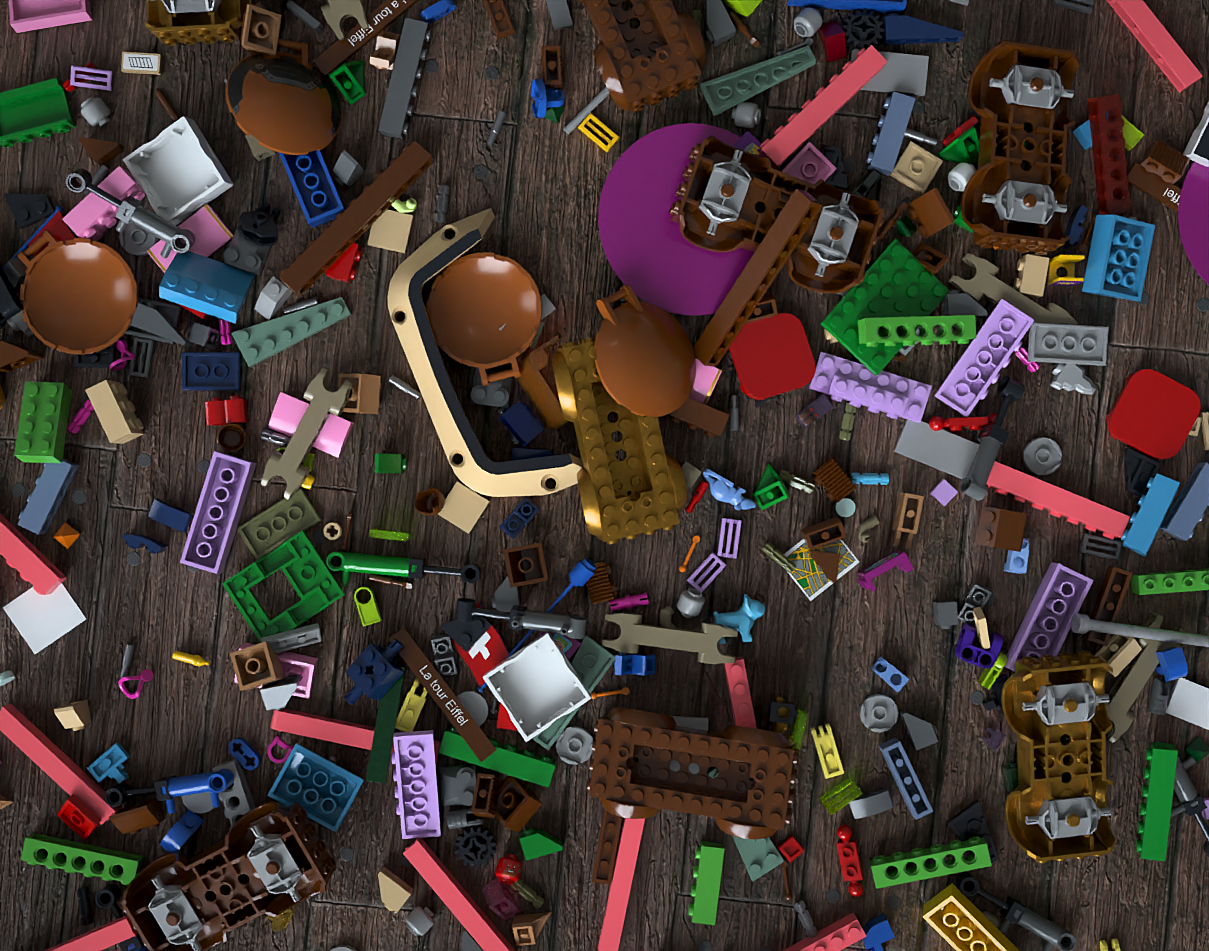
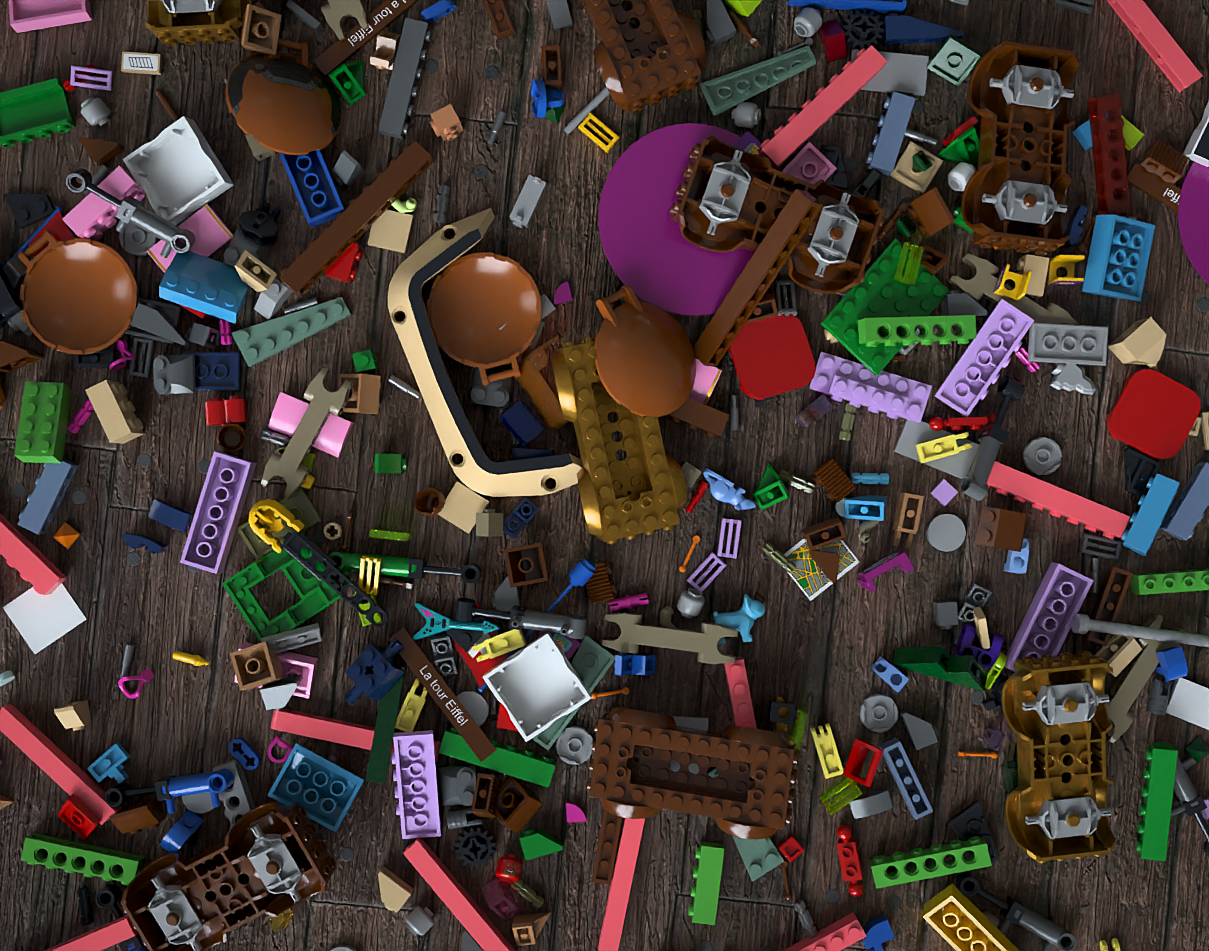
(174, 374): none -> dark grey slope
(254, 272): none -> tan slope
(294, 543): none -> black piece
(365, 361): none -> green brick
(368, 588): none -> yellow tile
(438, 623): none -> teal piece
(446, 123): none -> nougat brick
(489, 523): none -> dark tan brick
(501, 644): none -> light yellow hinge
(528, 201): none -> light grey brick
(562, 294): none -> magenta tile
(574, 813): none -> dark pink tile
(786, 310): none -> dark grey tile
(856, 761): none -> red tile
(866, 507): none -> dark azure slope
(913, 247): none -> clear neon green tile
(921, 162): none -> dark green slope
(939, 664): none -> dark green slope
(941, 447): none -> light yellow hinge
(946, 532): none -> light grey tile
(954, 60): none -> tile
(993, 754): none -> orange hinge
(1021, 283): none -> yellow piece
(1095, 575): none -> flat silver pin
(1140, 344): none -> tan piece

